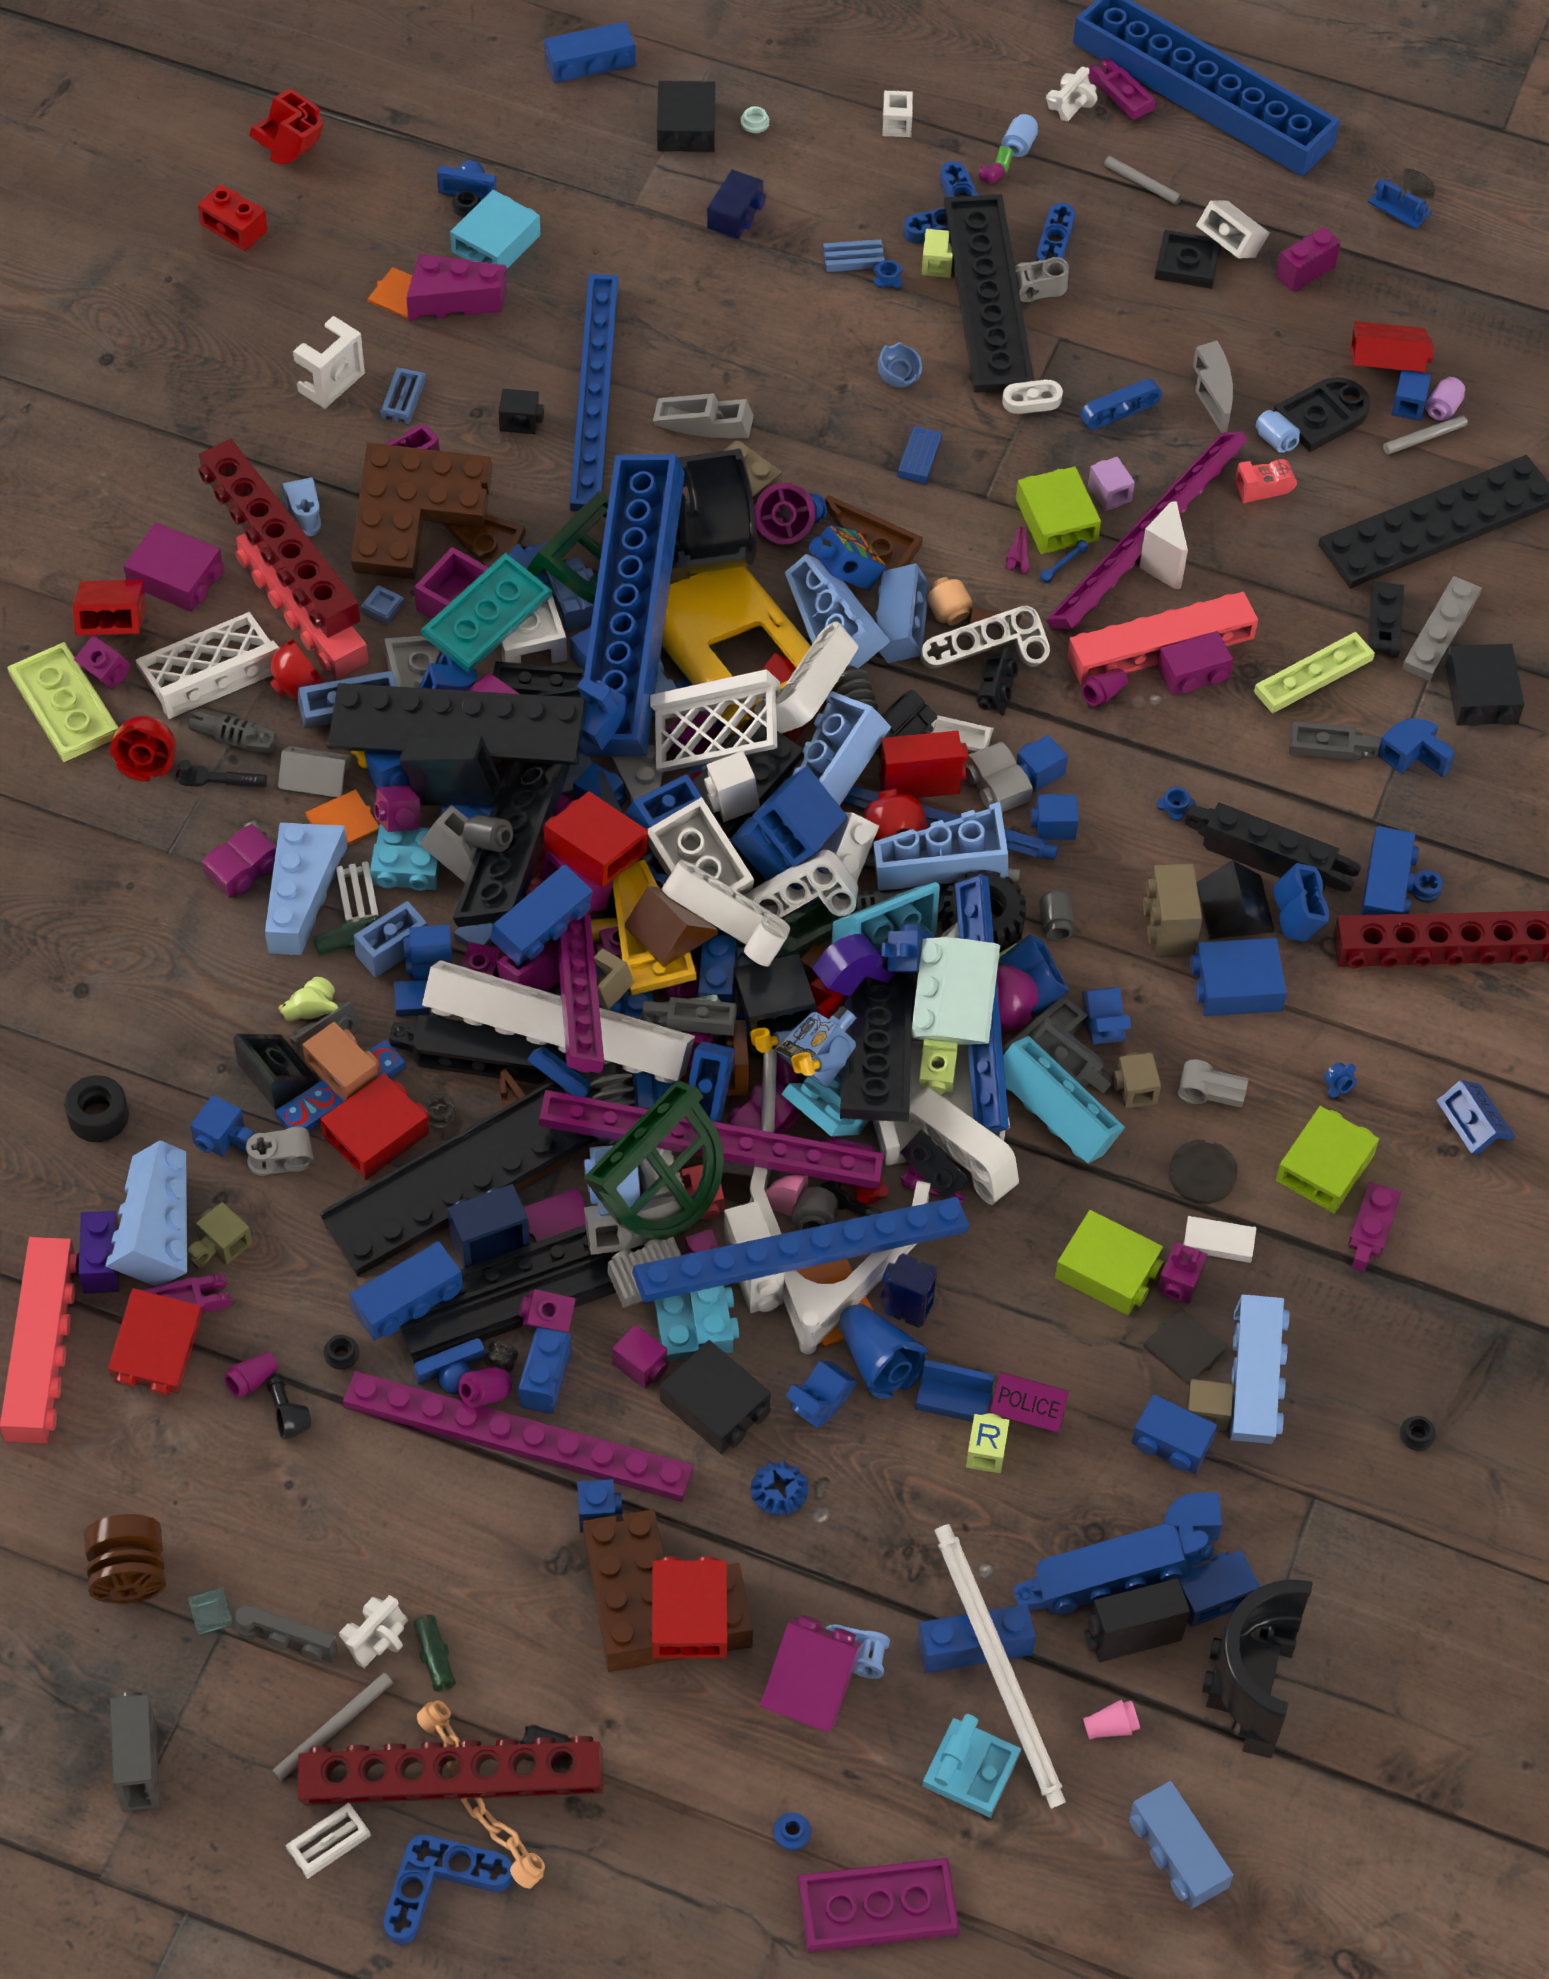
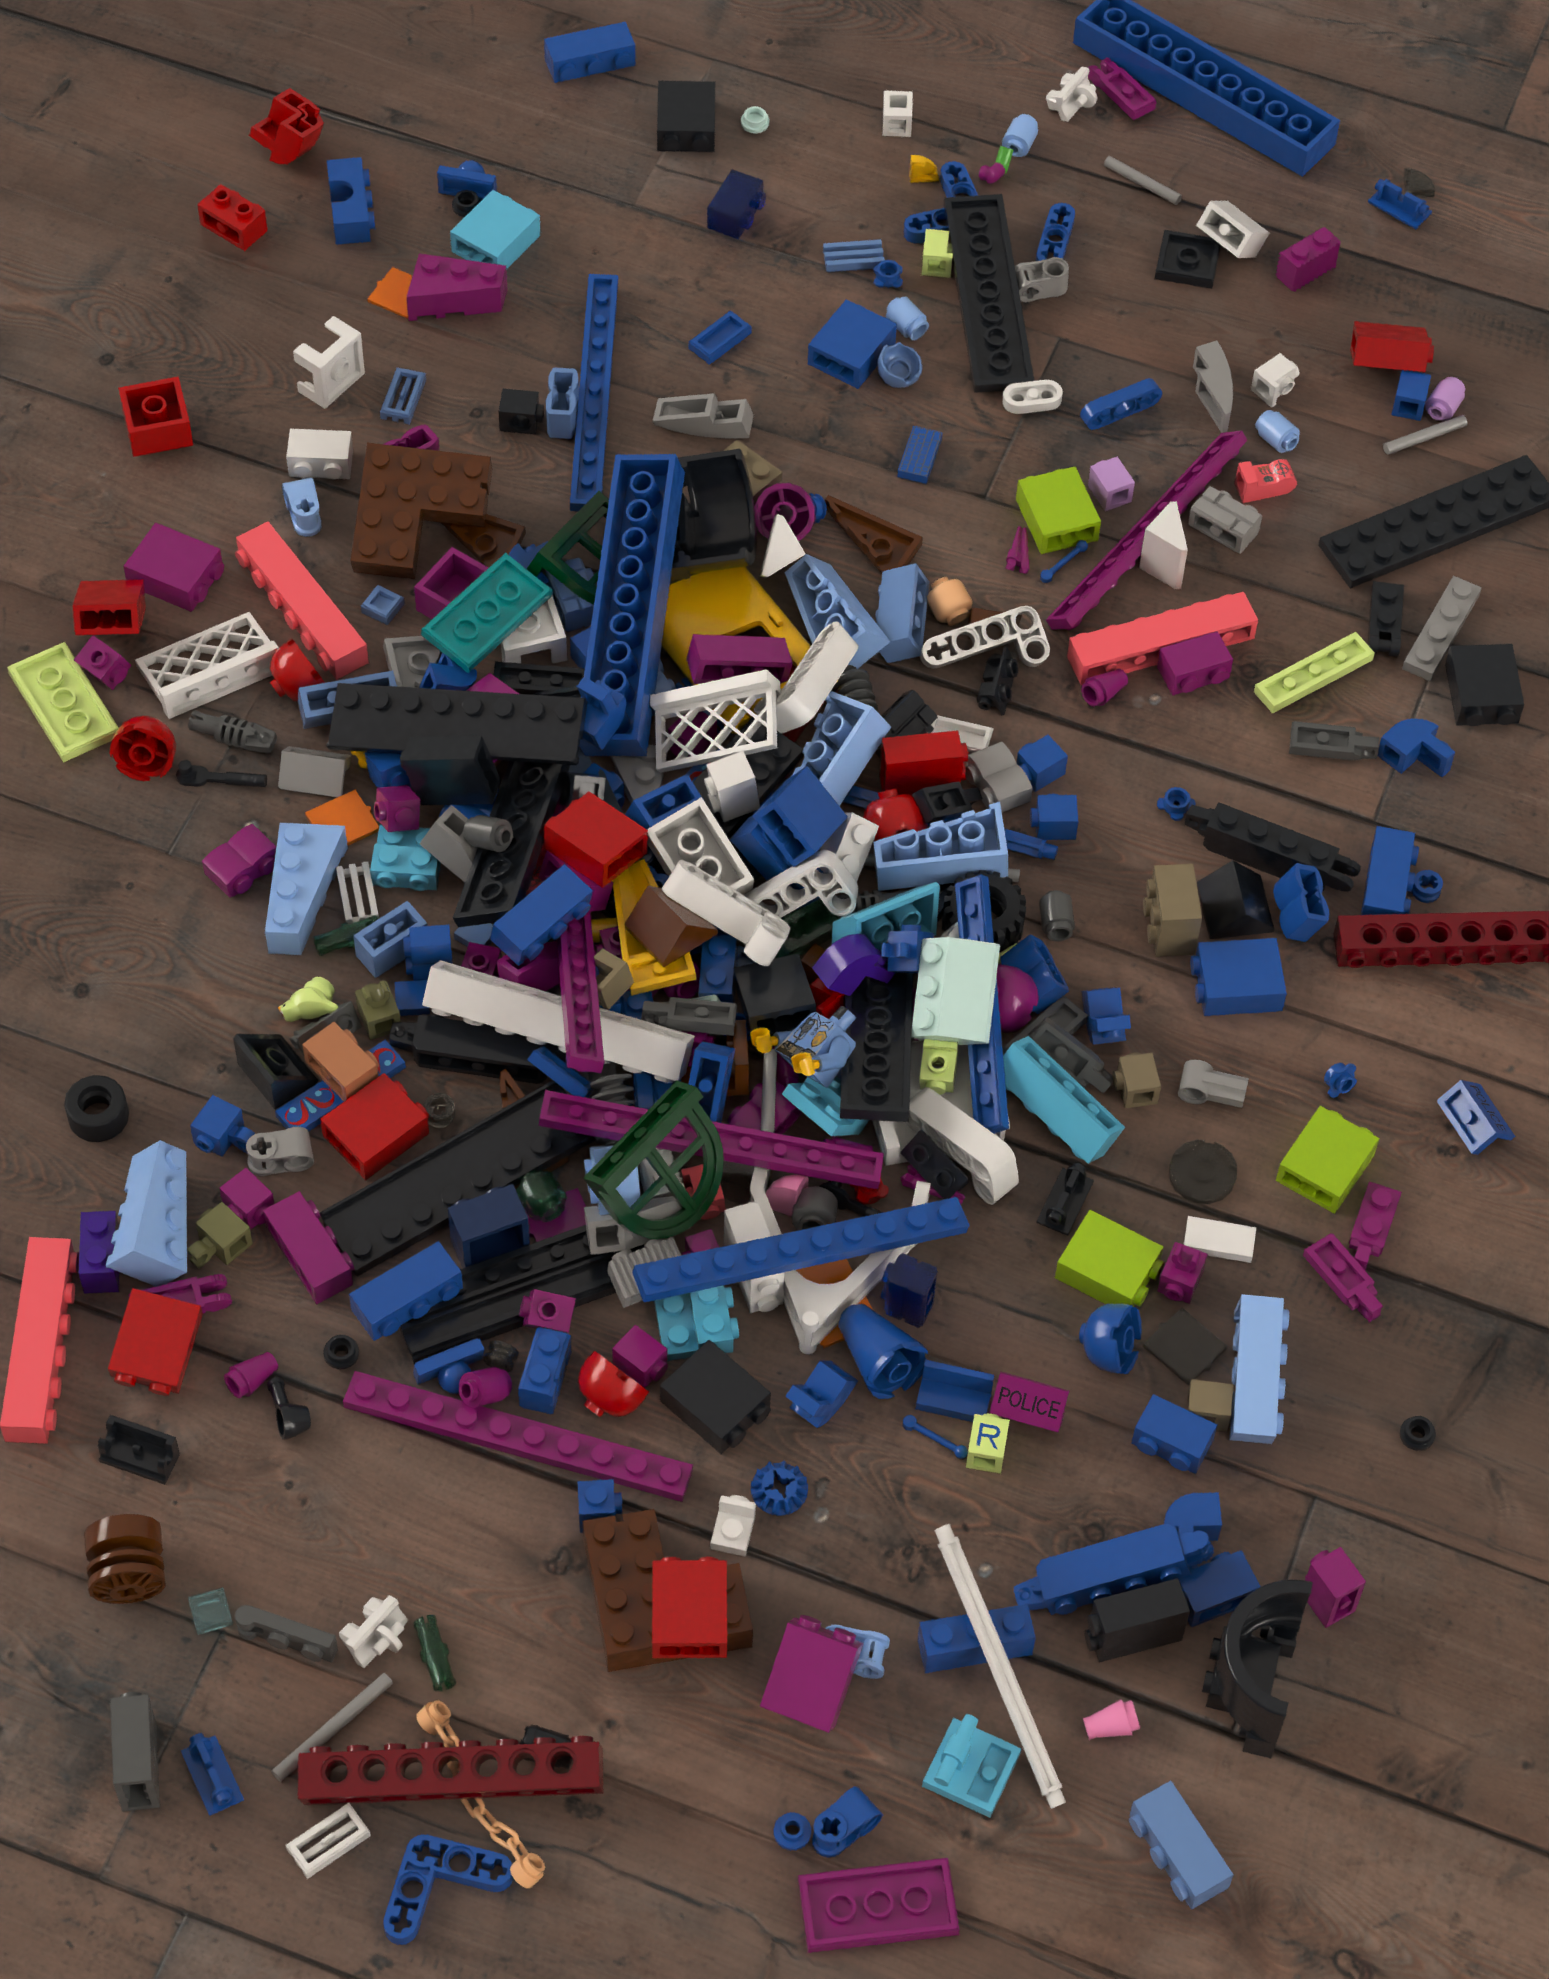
(138, 1449): none -> black hinge
(155, 416): none -> red brick
(211, 1773): none -> blue hinge
(247, 1197): none -> magenta brick
(278, 538): dark red brick -> none
(309, 1247): none -> magenta brick
(319, 454): none -> white brick
(348, 184): none -> blue arch
(377, 1009): none -> olive brick
(541, 1196): none -> clear green head
(562, 403): none -> medium blue brick
(579, 784): none -> black brick
(609, 1388): none -> red cylinder
(720, 337): none -> blue tile
(729, 656): none -> magenta brick
(733, 1525): none -> white bracket
(781, 548): none -> white slope
(848, 556): blue torso -> none
(848, 1818): none -> blue piece
(851, 343): none -> blue brick
(908, 316): none -> light blue brick
(910, 1423): none -> blue hinge
(922, 170): none -> yellow tile
(945, 801): none -> black hinge
(1066, 1199): none -> black hinge
(1110, 1337): none -> blue cylinder
(1225, 519): none -> light grey brick
(1274, 379): none -> white brick
(1324, 412): black tile -> none
(1335, 1586): none -> magenta brick
(1344, 1276): none -> magenta hinge

